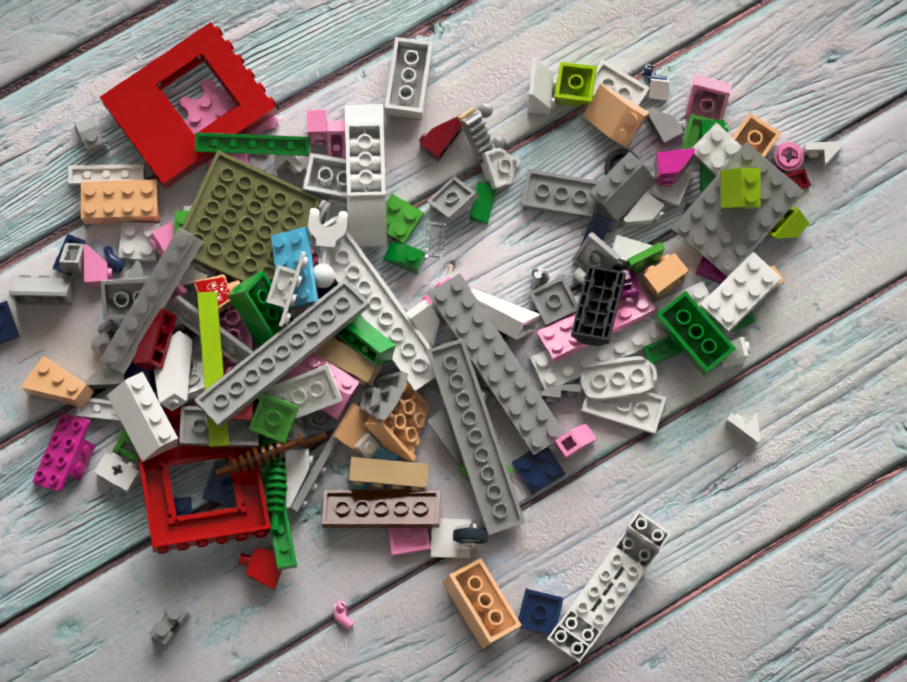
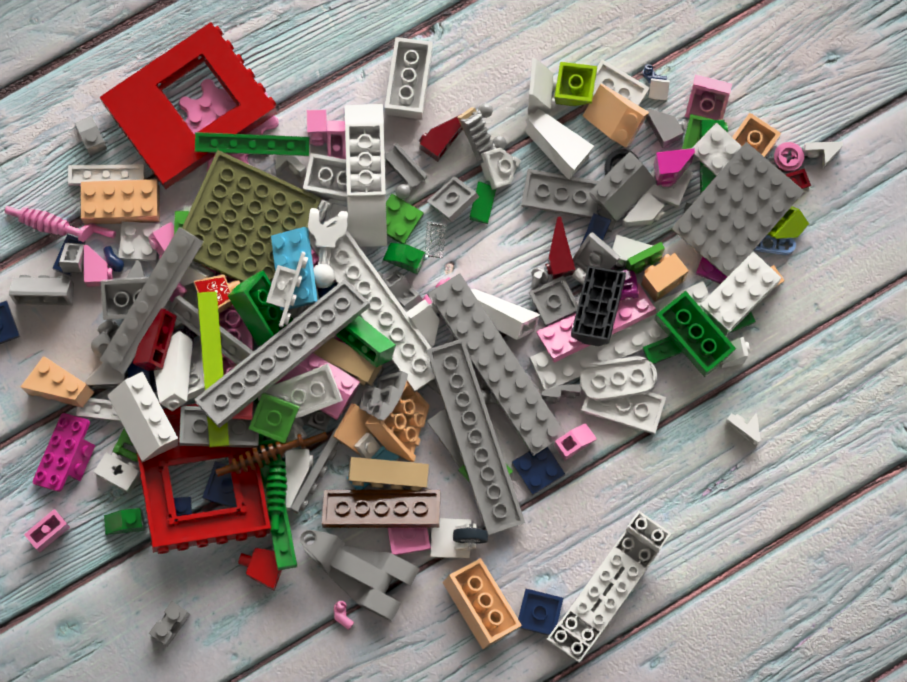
(47, 530): none -> bright pink brick
(50, 223): none -> bright pink piece
(124, 521): none -> green slope
(360, 571): none -> light grey piece
(402, 290): none -> light grey slope
(407, 170): none -> light grey gear
(558, 142): none -> white slope
(560, 258): none -> dark red slope
(740, 188): lime slope -> none
(781, 249): none -> light blue beam

